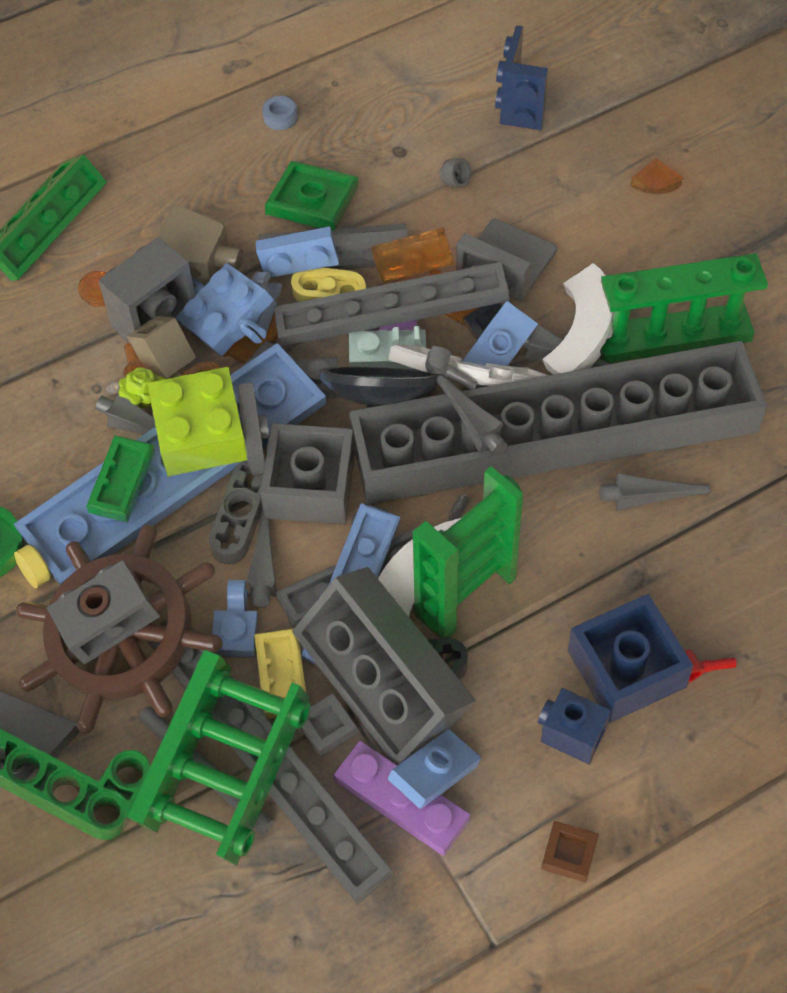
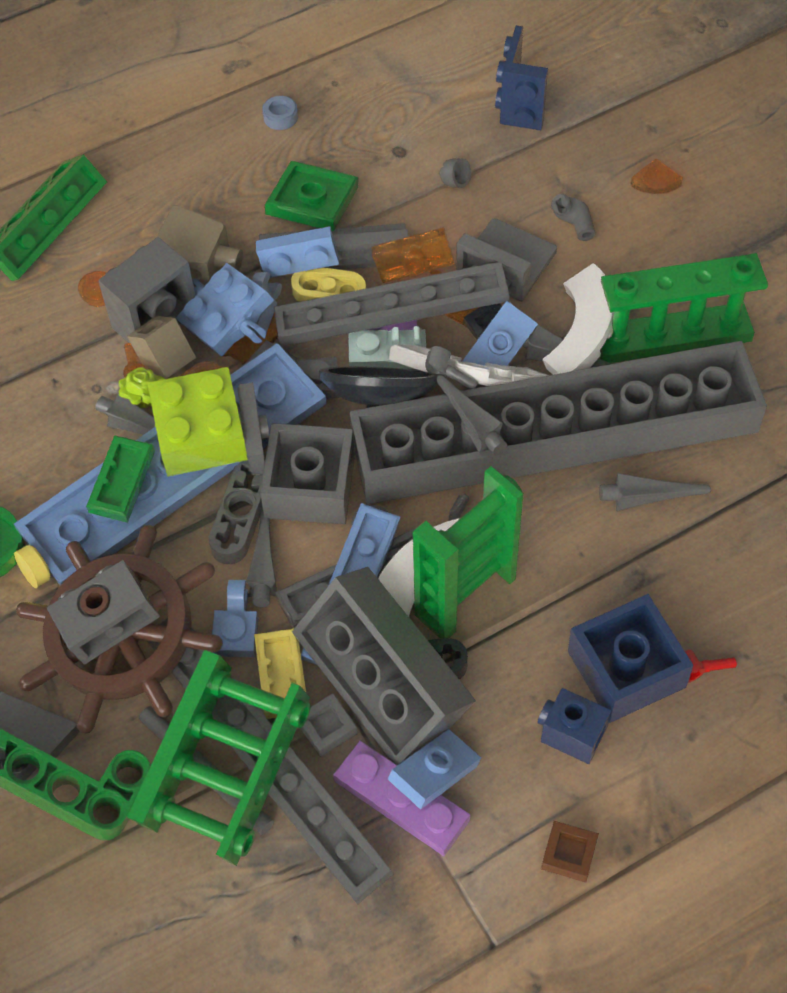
(575, 213): none -> dark grey arm

